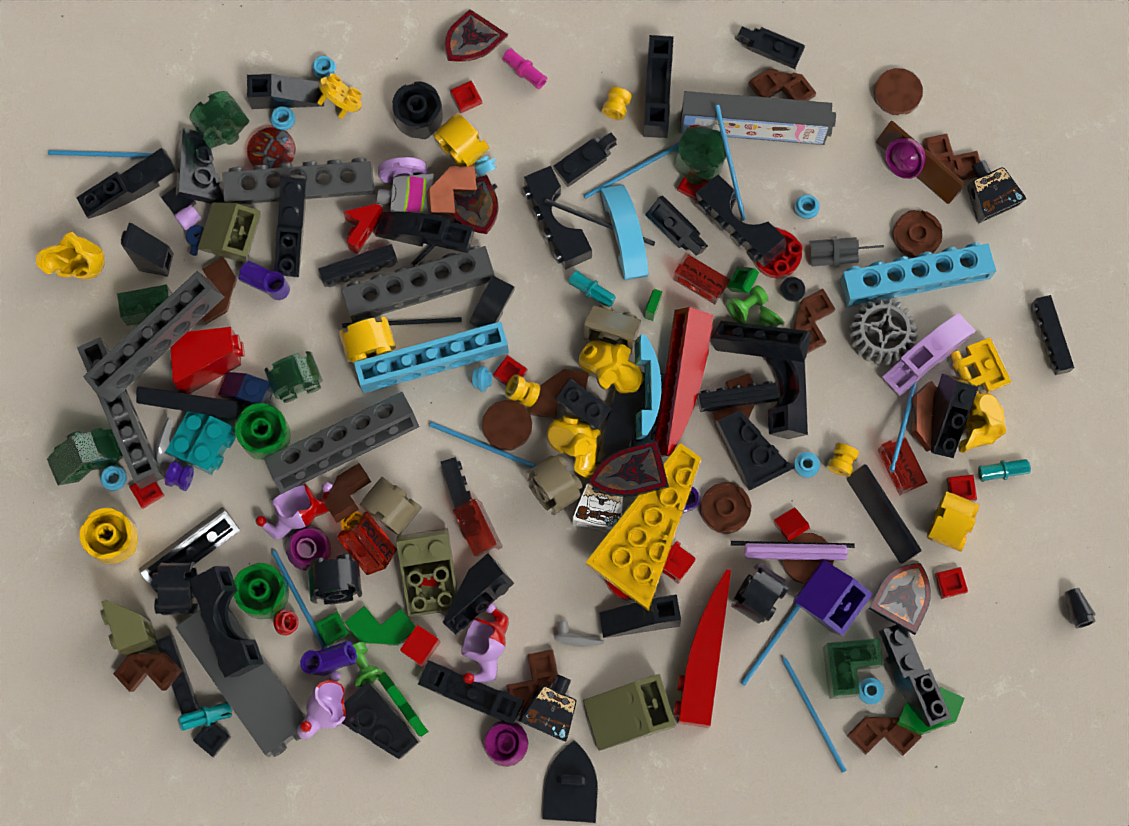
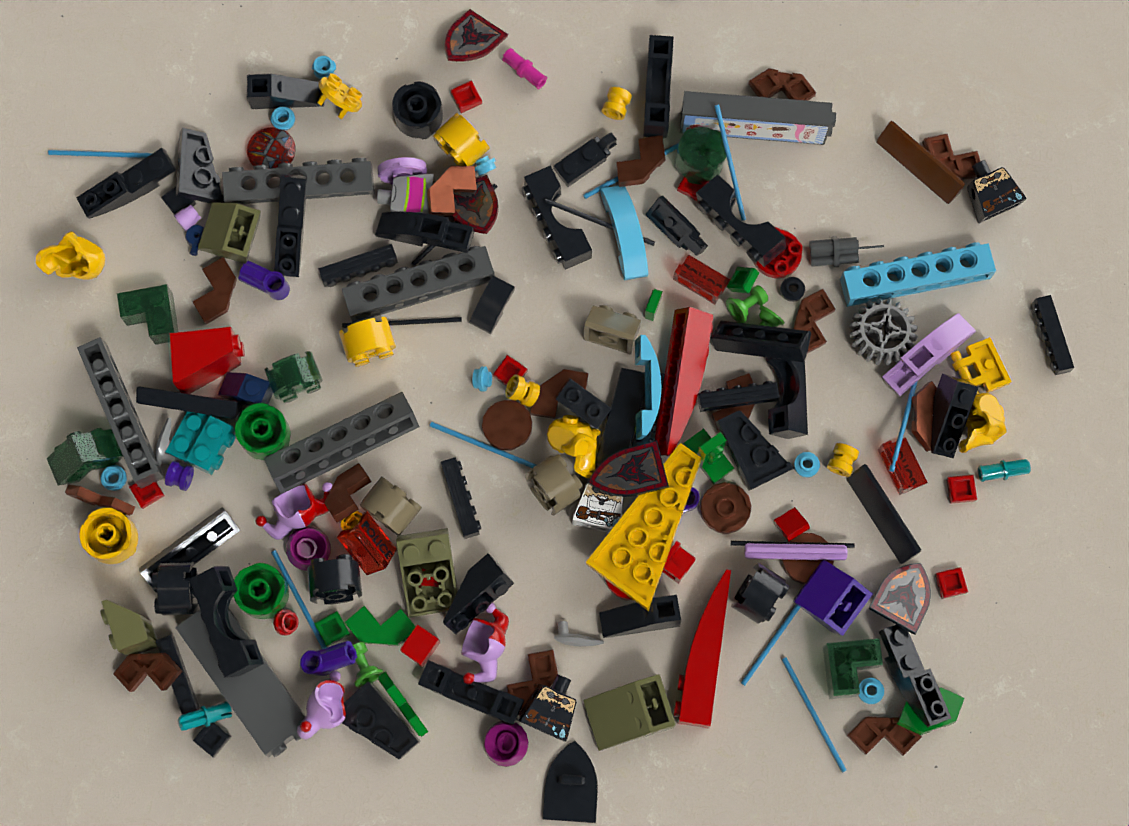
(96, 499): none -> copper tile
(146, 251): black slope -> none
(153, 336): dark grey brick -> none
(219, 119): clear green brick -> none
(365, 220): red slope -> none
(431, 357): medium azure brick -> none
(477, 527): clear red panel -> none
(591, 289): teal axle -> none
(611, 365): yellow head -> none
(639, 170): none -> copper tile
(711, 450): none -> green bracket
(772, 45): black hinge -> none
(806, 200): medium azure plate -> none
(898, 91): copper tile -> none
(905, 157): magenta hat -> none
(917, 233): copper tile -> none
(953, 521): yellow brick -> none
(1079, 609): black cone -> none

